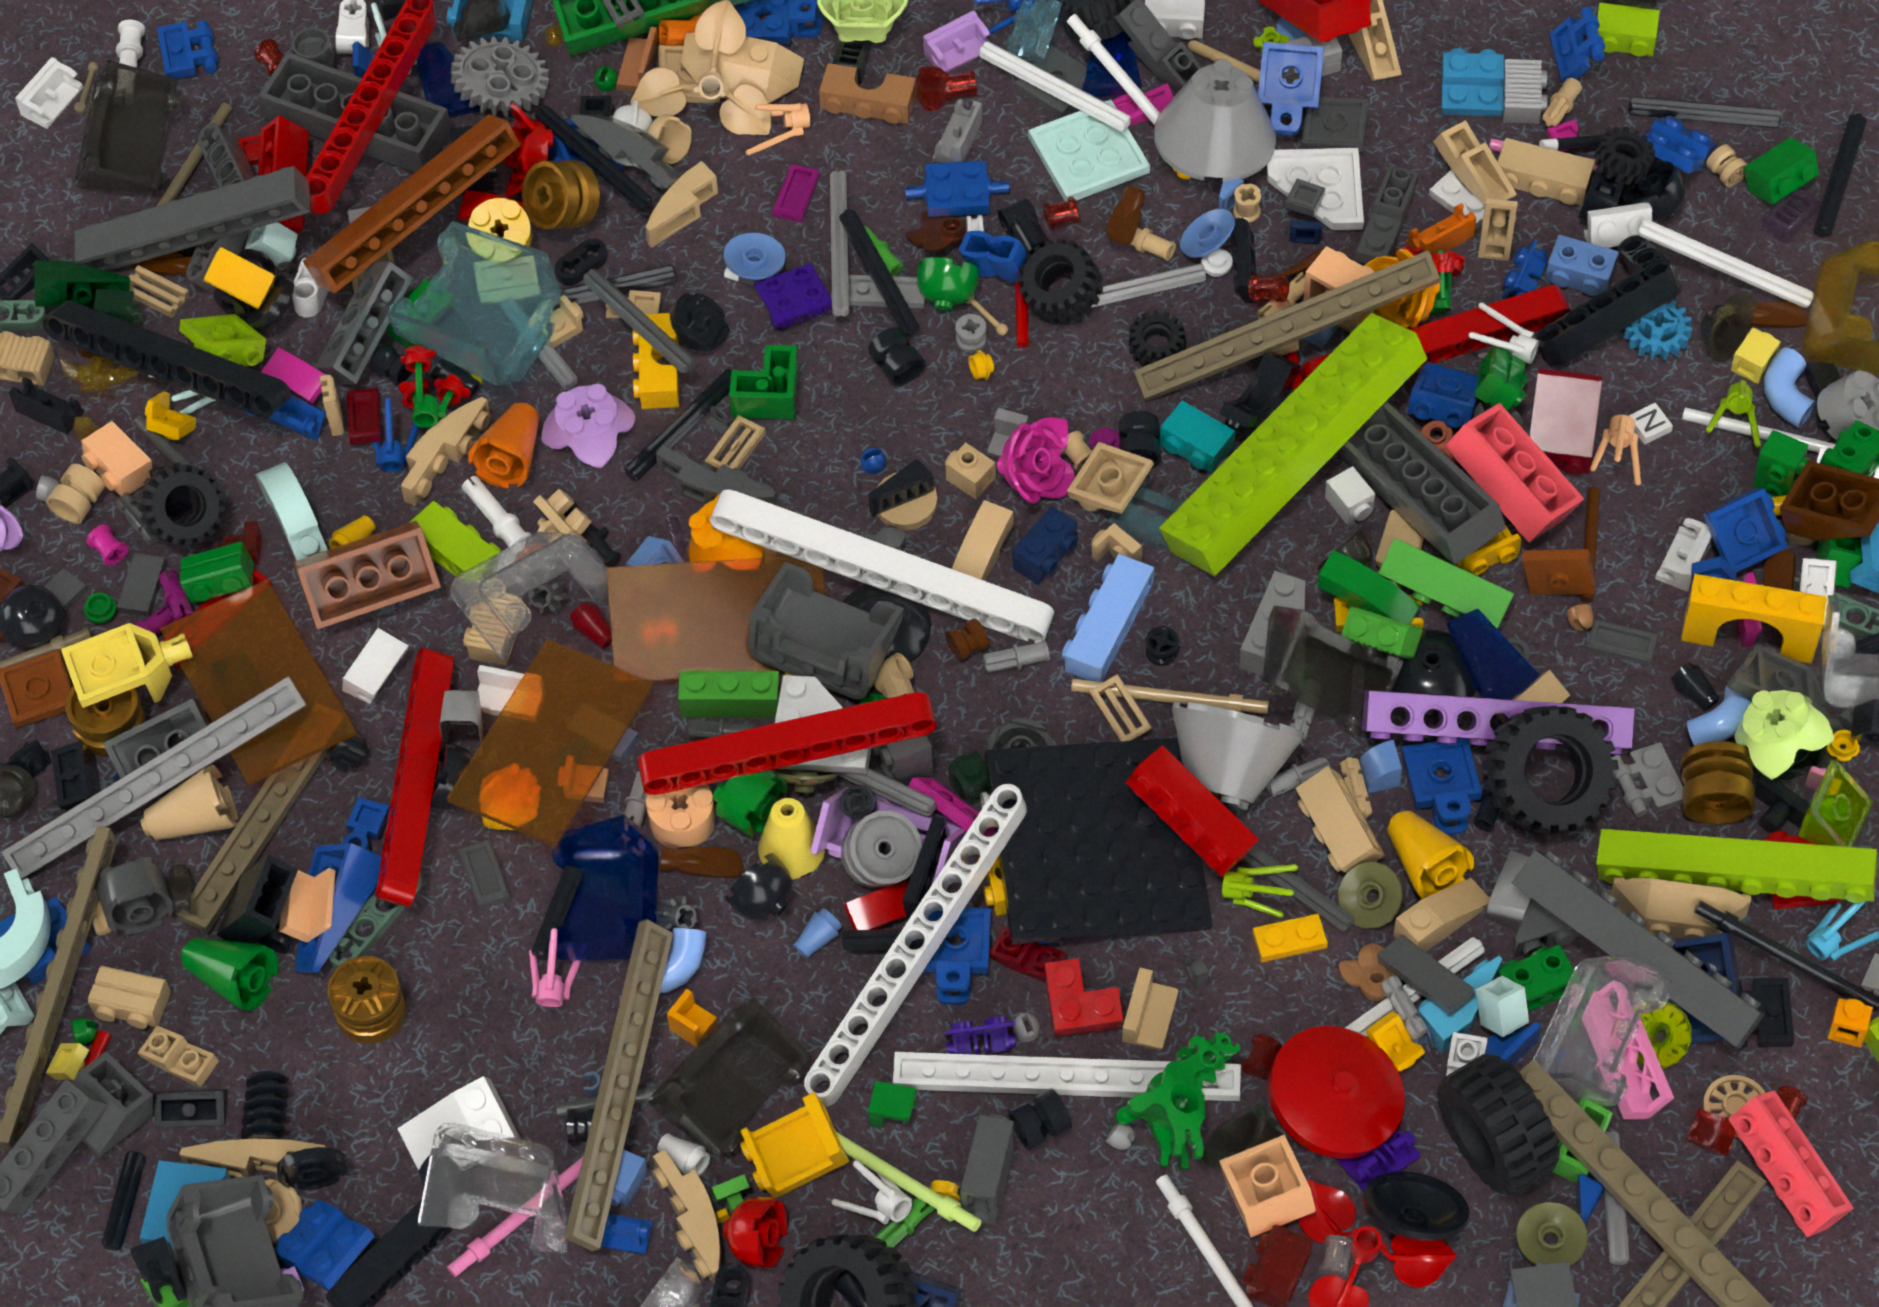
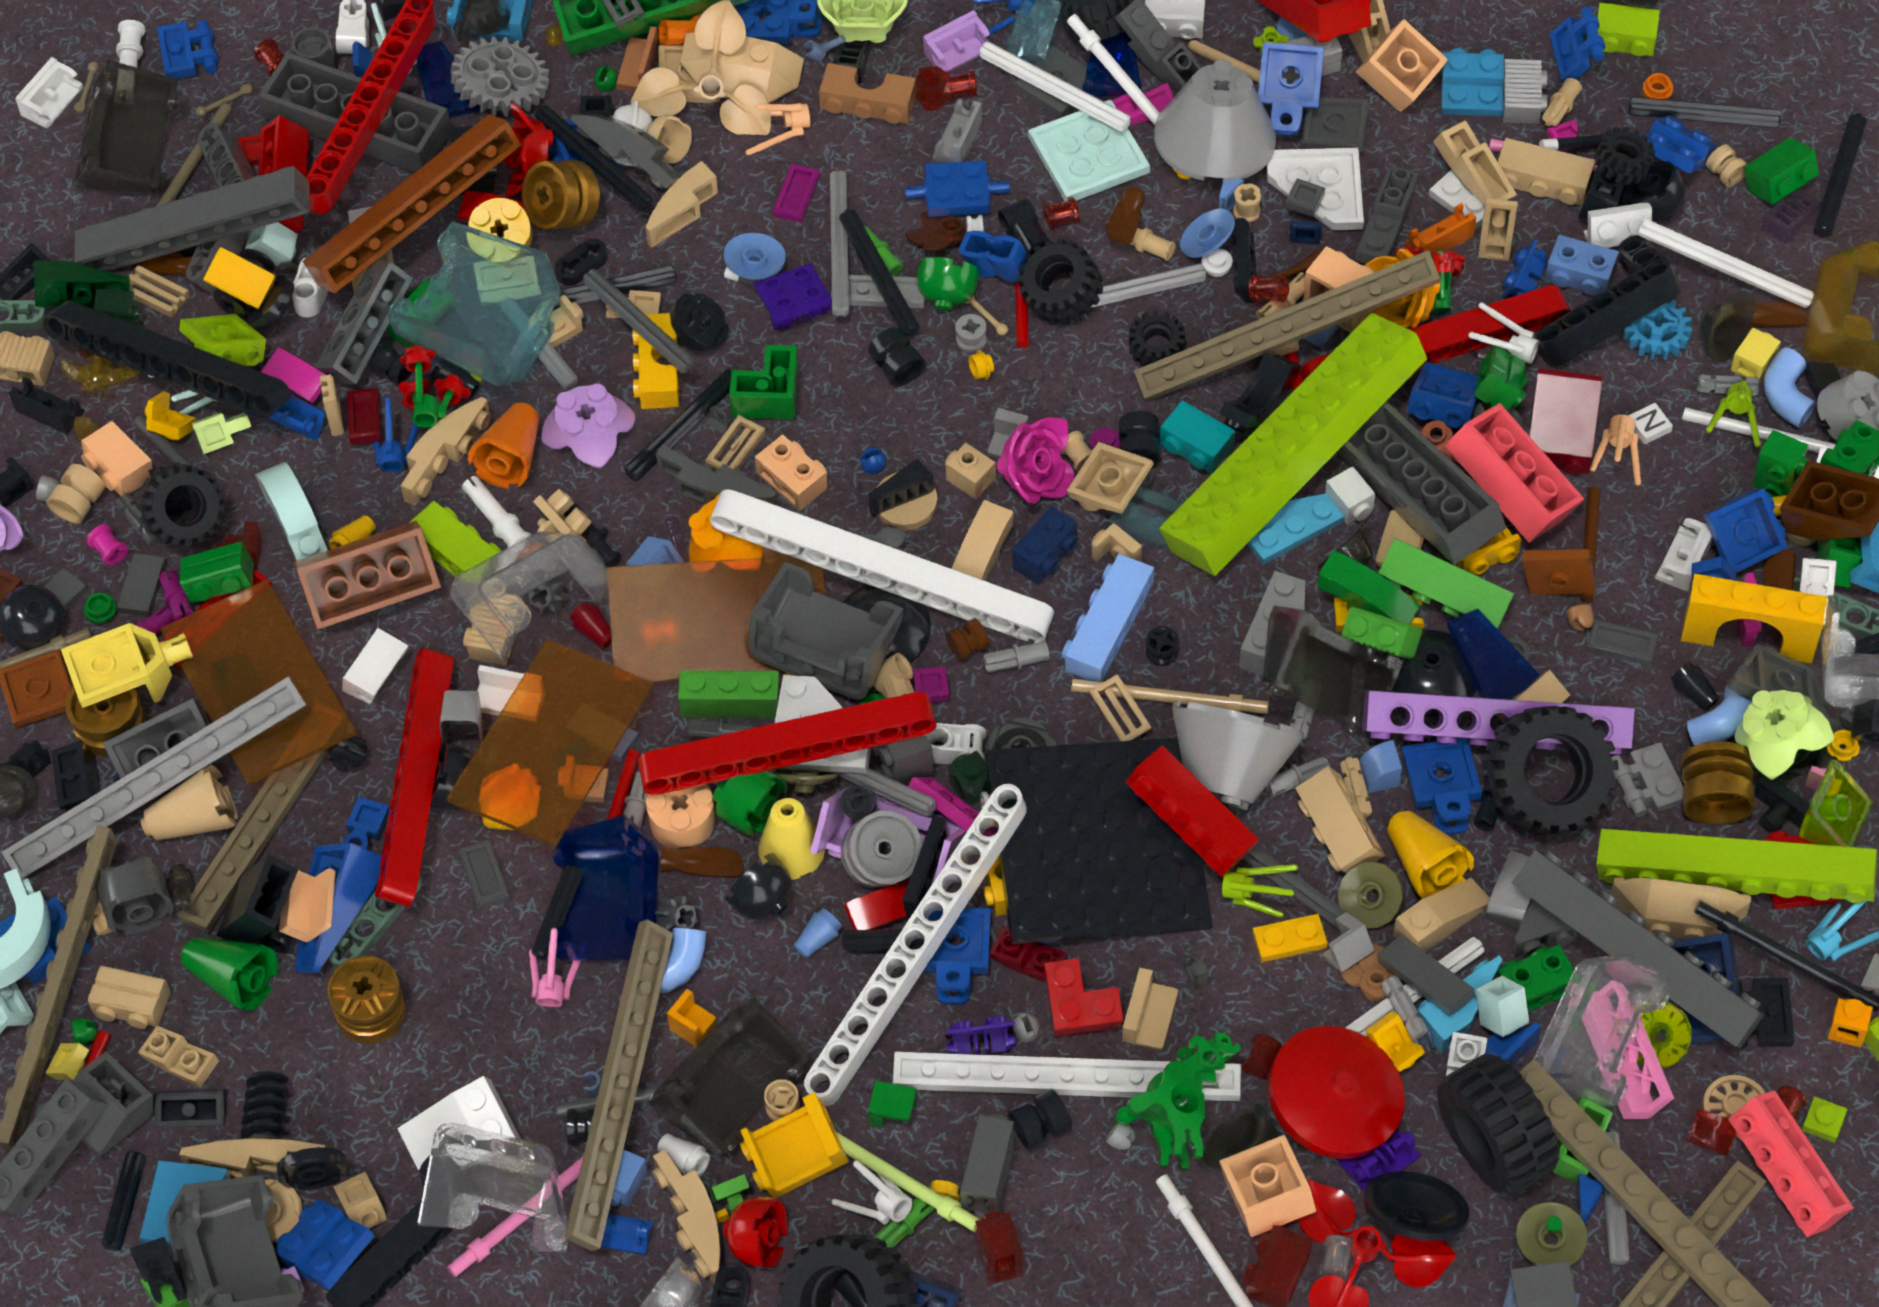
(216, 432): none -> yellowish green plate
(245, 90): none -> dark tan hinge
(361, 1201): none -> tan bracket
(624, 784): none -> red bar
(780, 1094): none -> tan wheel
(791, 472): none -> light nougat brick
(818, 51): none -> sand blue hand
(932, 682): none -> magenta plate
(956, 741): none -> white piece
(998, 1247): none -> clear red brick
(1294, 525): none -> medium azure wing
(1350, 945): none -> light grey panel
(1401, 65): none -> light nougat brick
(1554, 1224): none -> green piece
(1660, 81): none -> orange plate
(1722, 383): none -> dark grey axle
(1824, 1119): none -> lime plate

